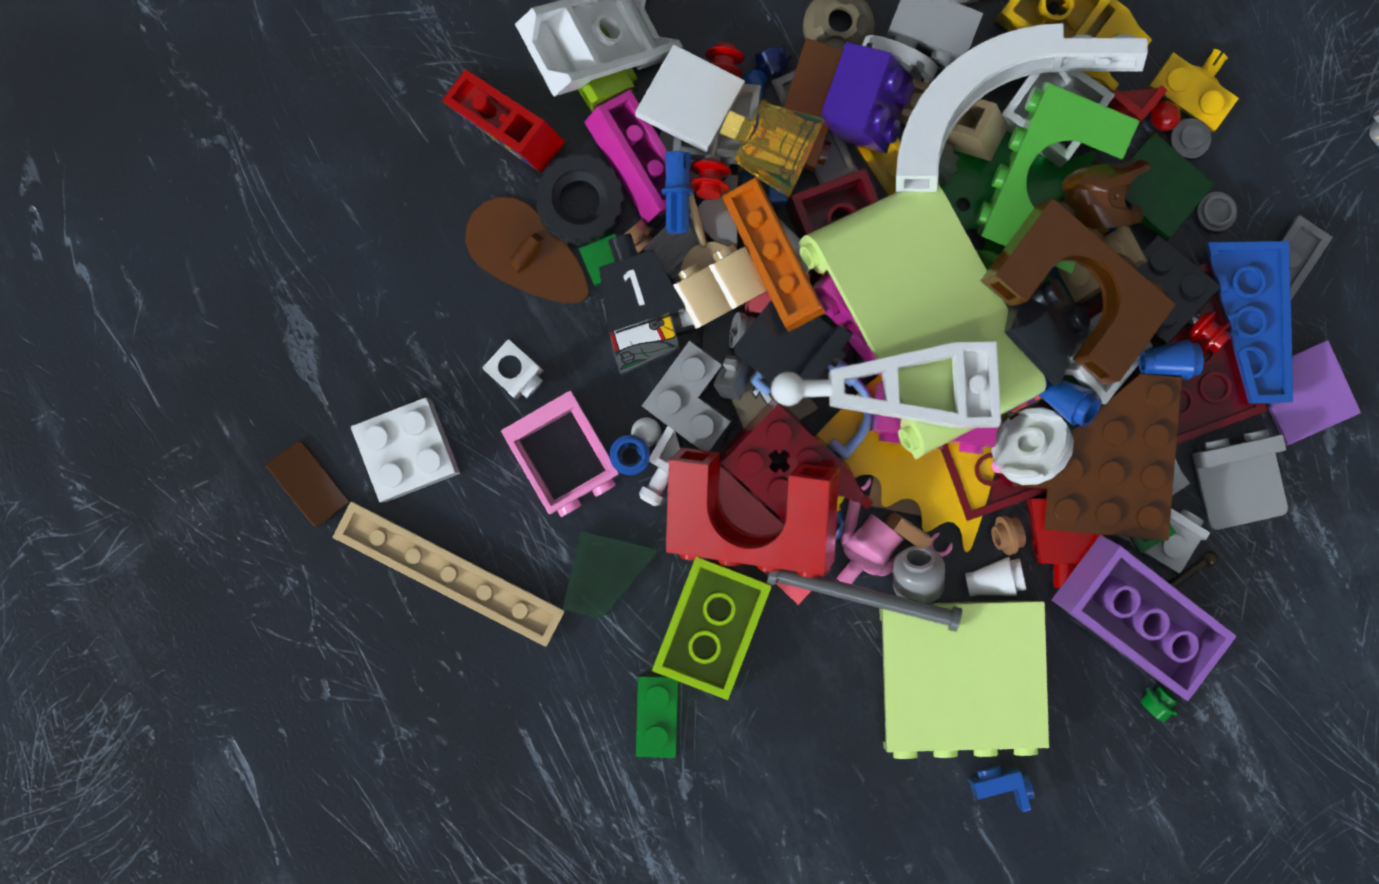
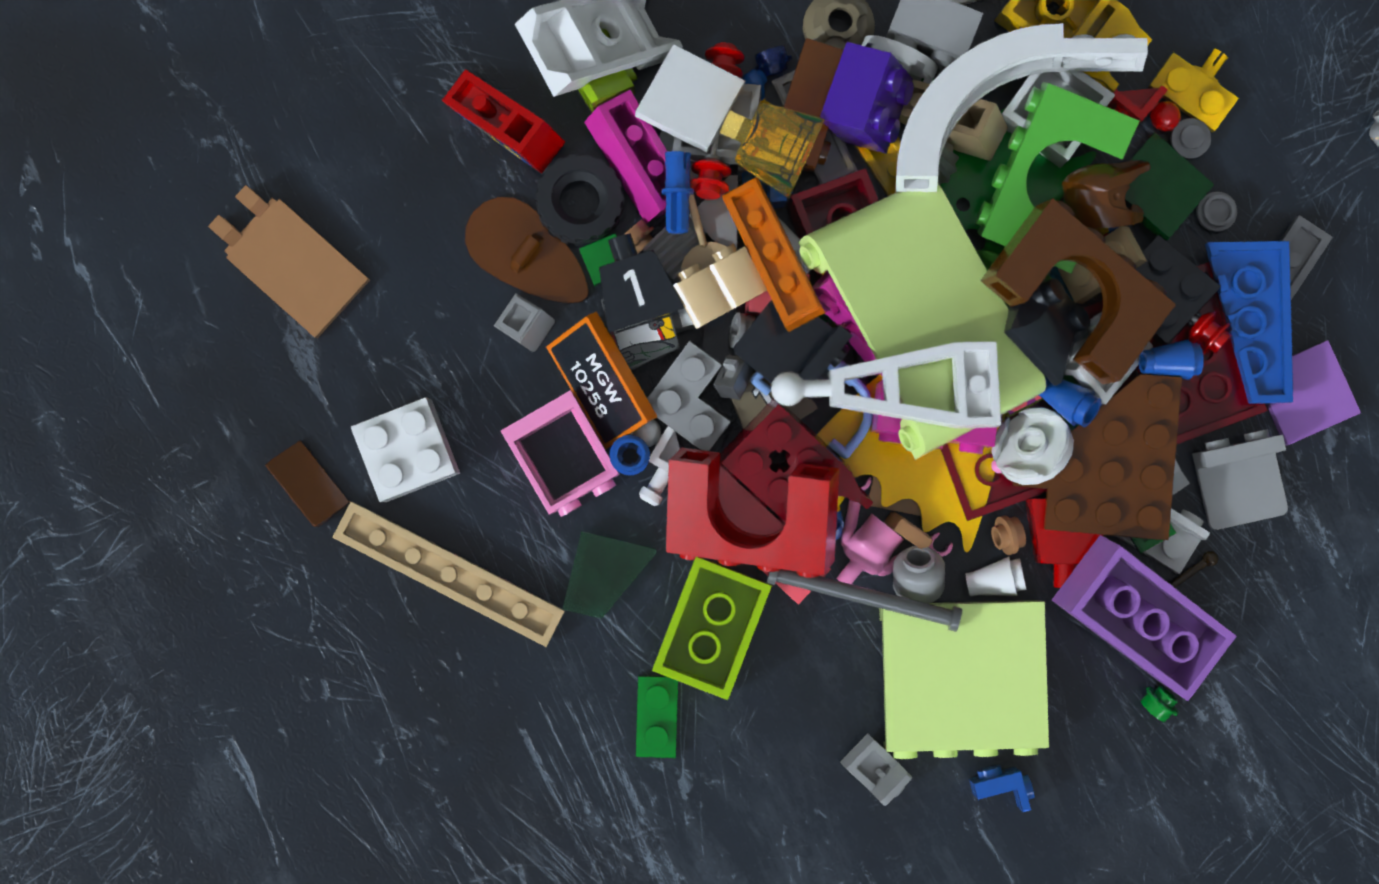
(291, 262): none -> medium nougat tile
(525, 323): none -> light grey slope
(525, 382): white bracket -> none
(601, 380): none -> tile
(876, 769): none -> light grey bracket

